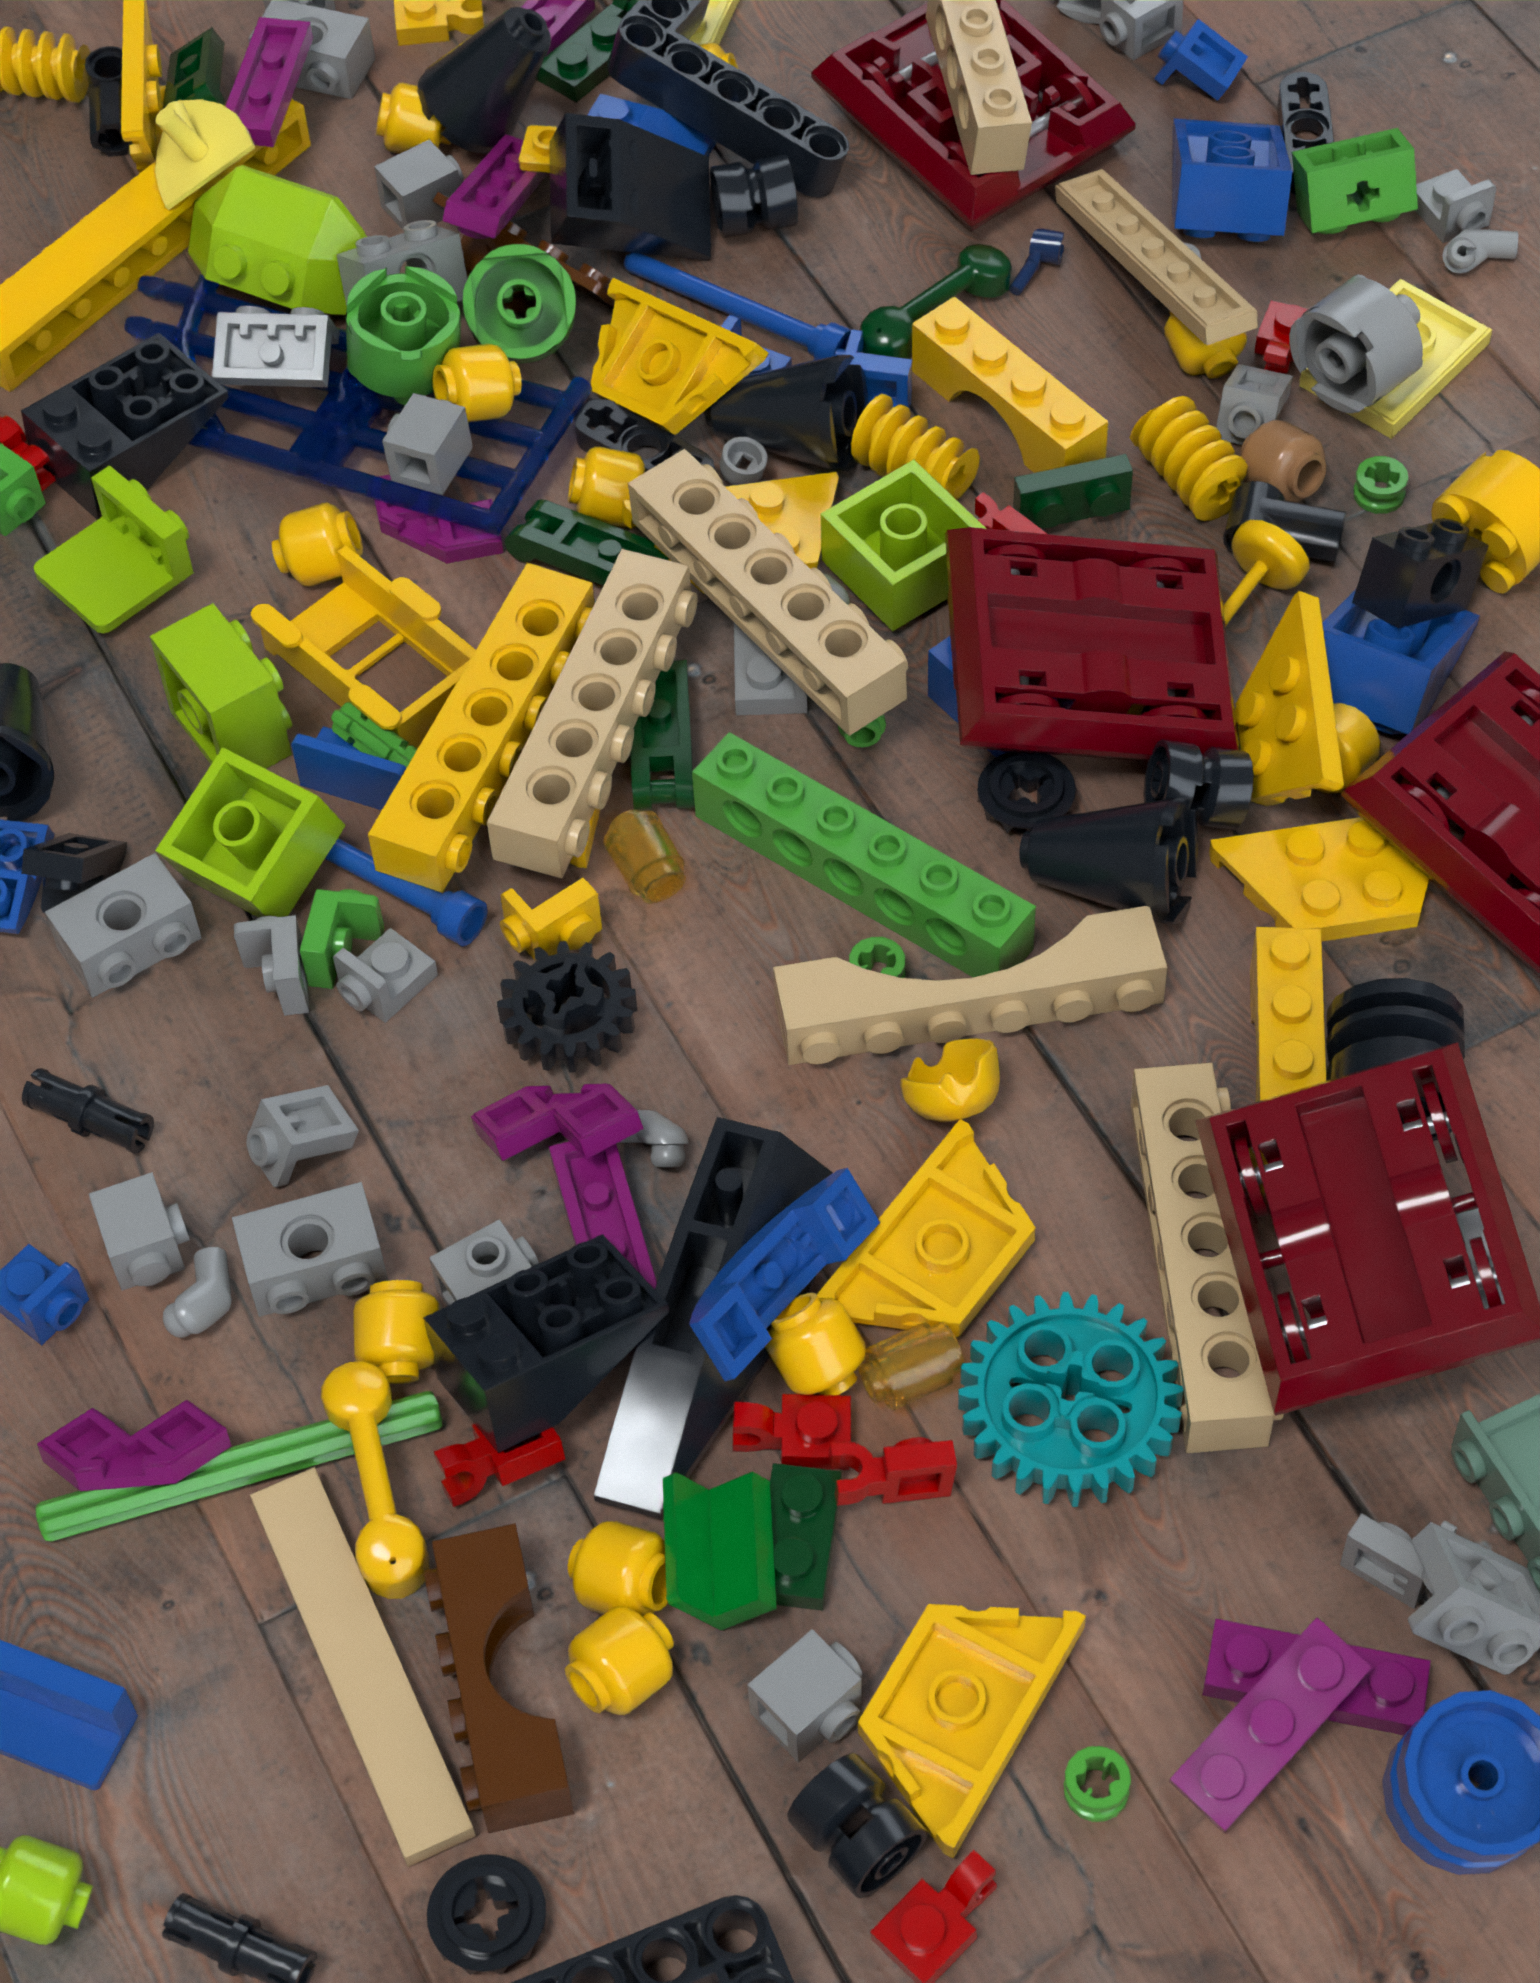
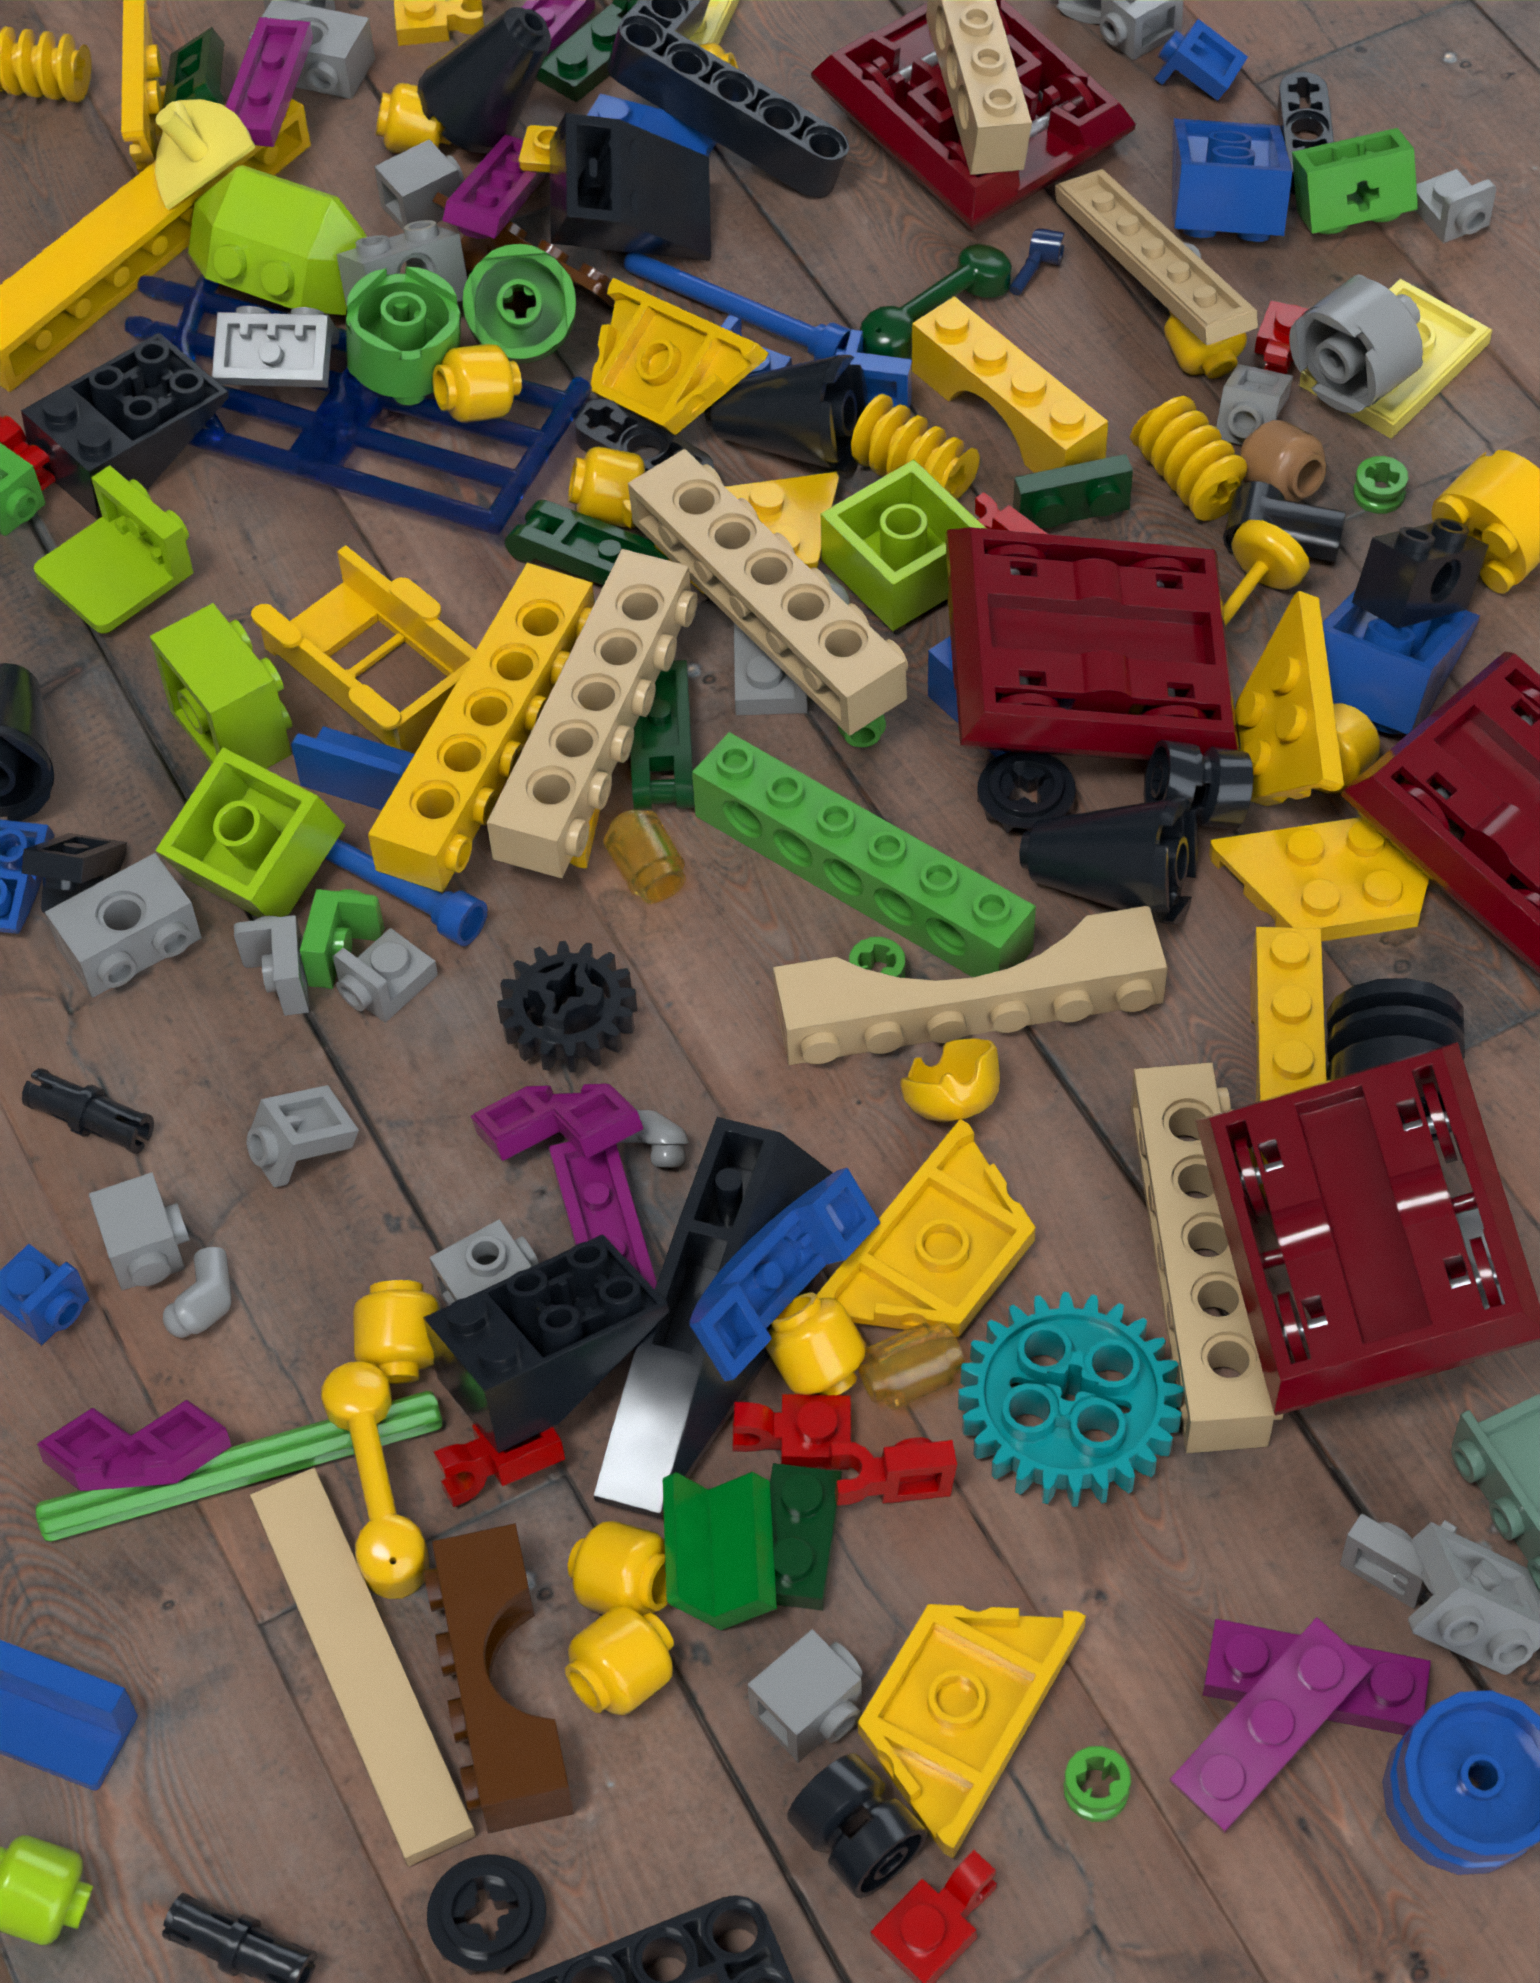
(105, 100): black piece -> none
(281, 1234): light grey brick -> none
(311, 542): yellow head -> none
(368, 737): bright green axle -> none
(427, 443): light grey brick -> none
(435, 536): magenta tile -> none
(567, 917): yellow bracket -> none
(732, 456): light grey hinge -> none
(754, 195): black wheel -> none
(1476, 245): light grey arm -> none

